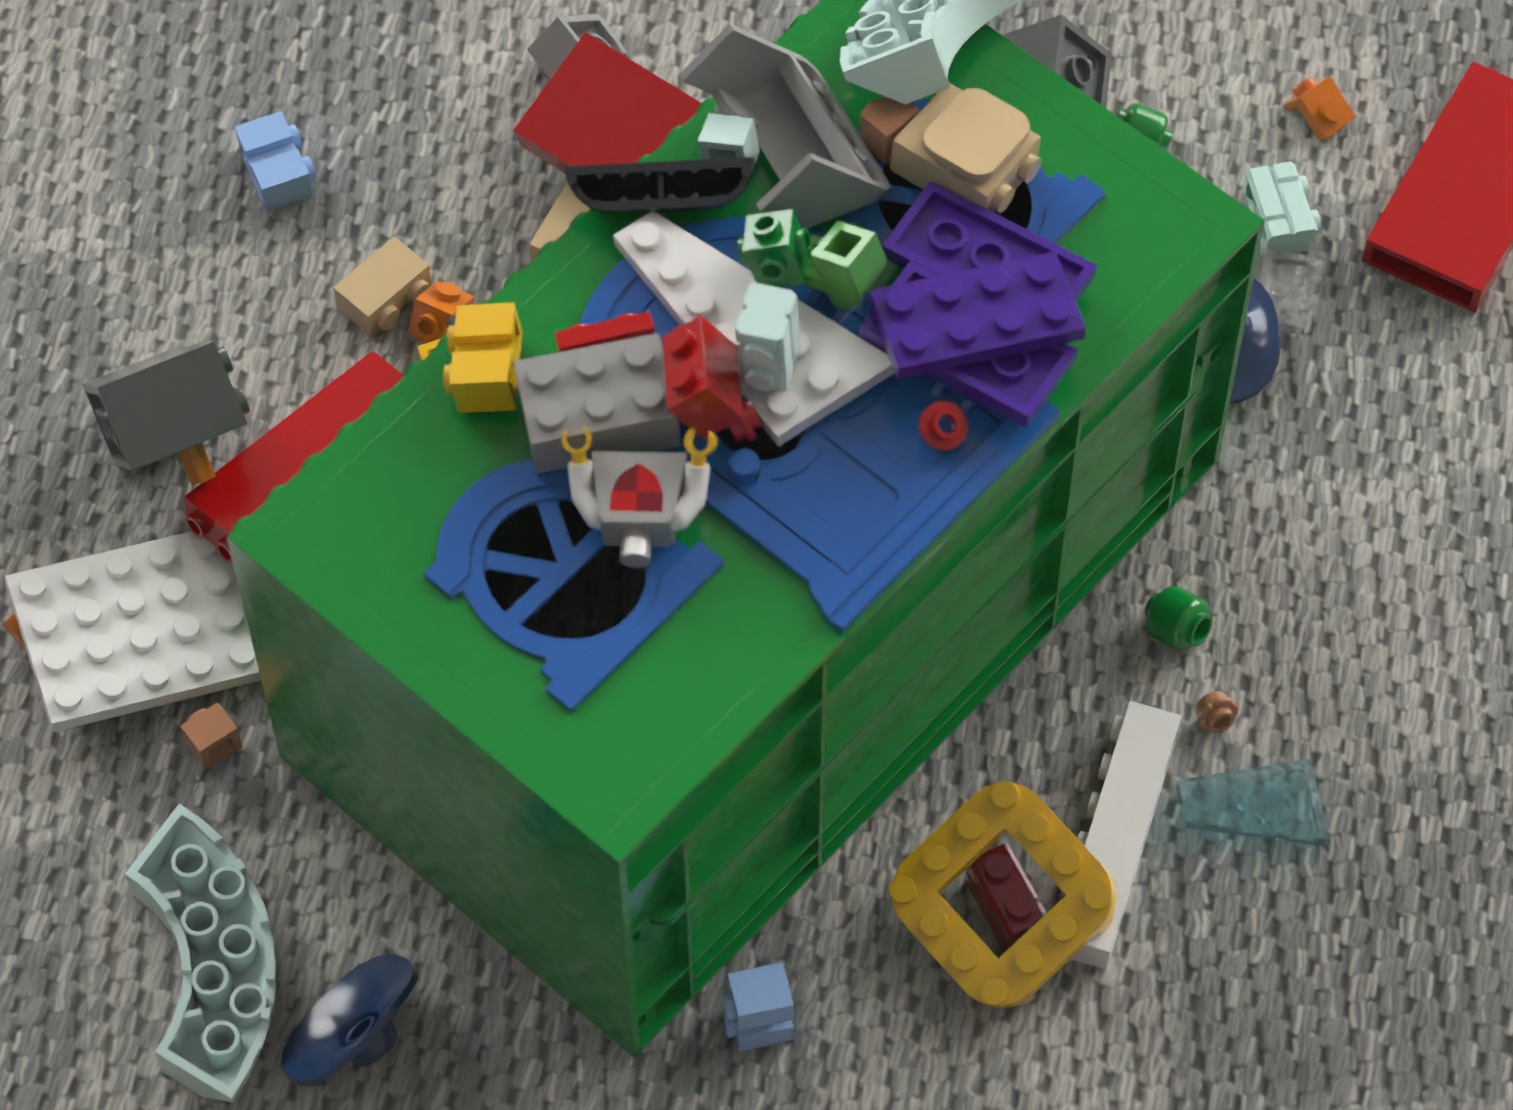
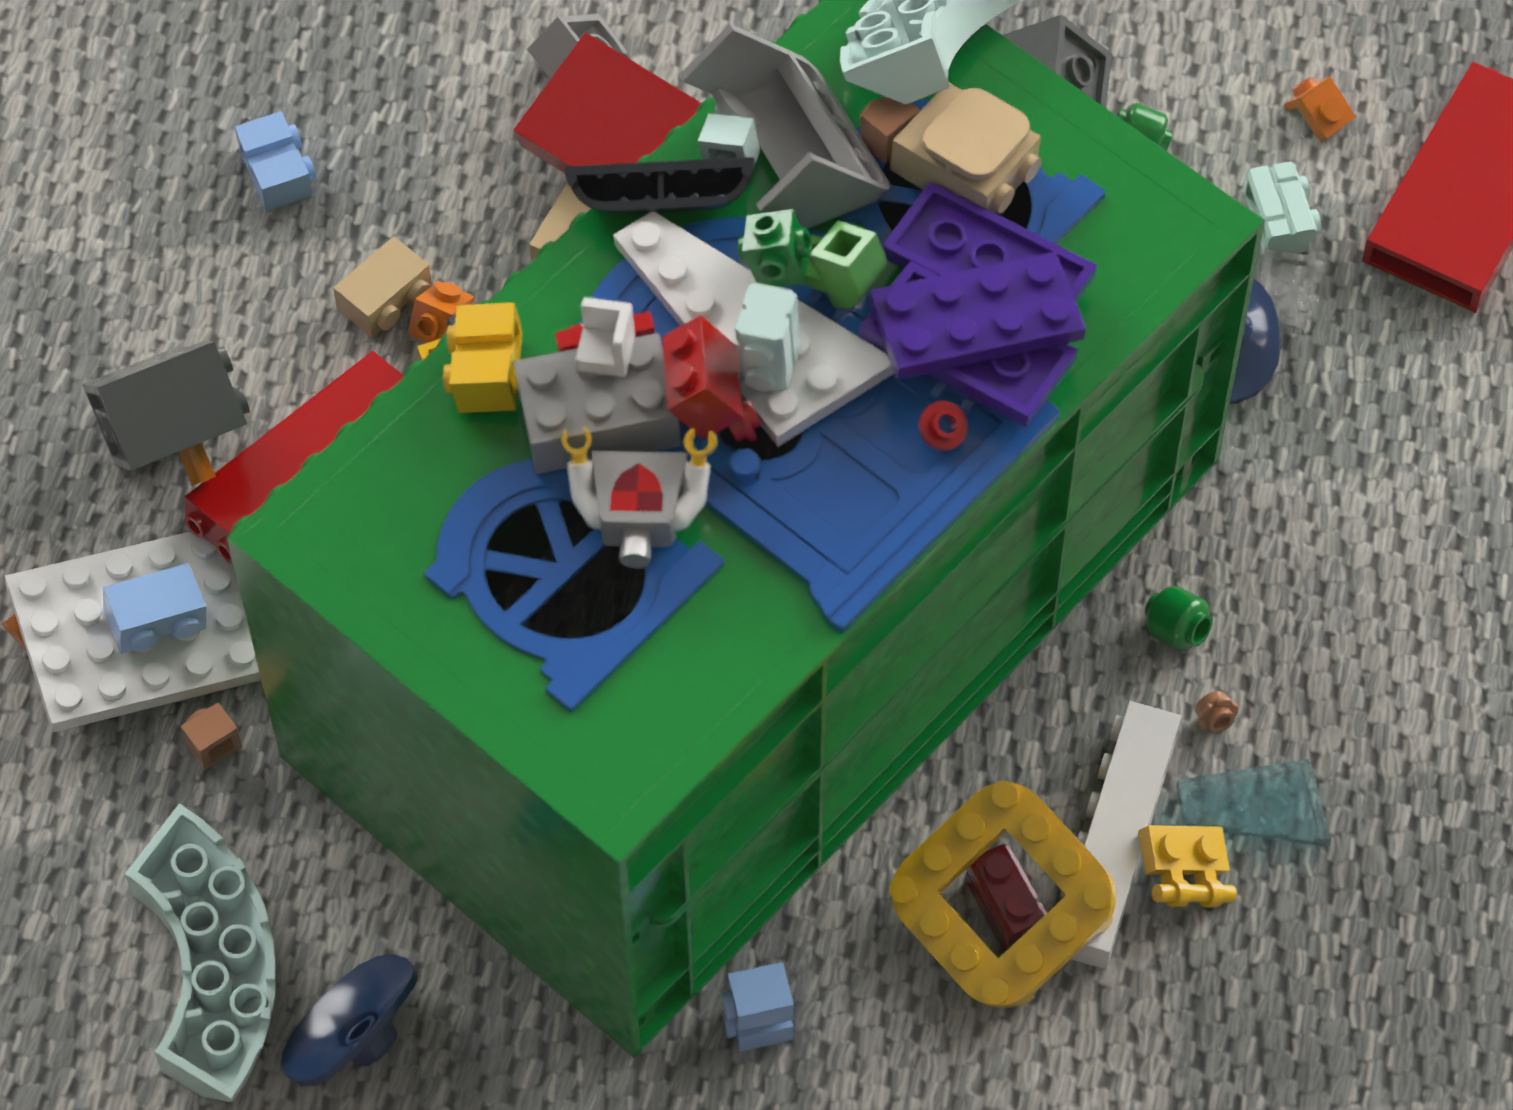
(154, 607): none -> light blue brick
(605, 337): none -> white panel
(1187, 851): none -> yellow plate

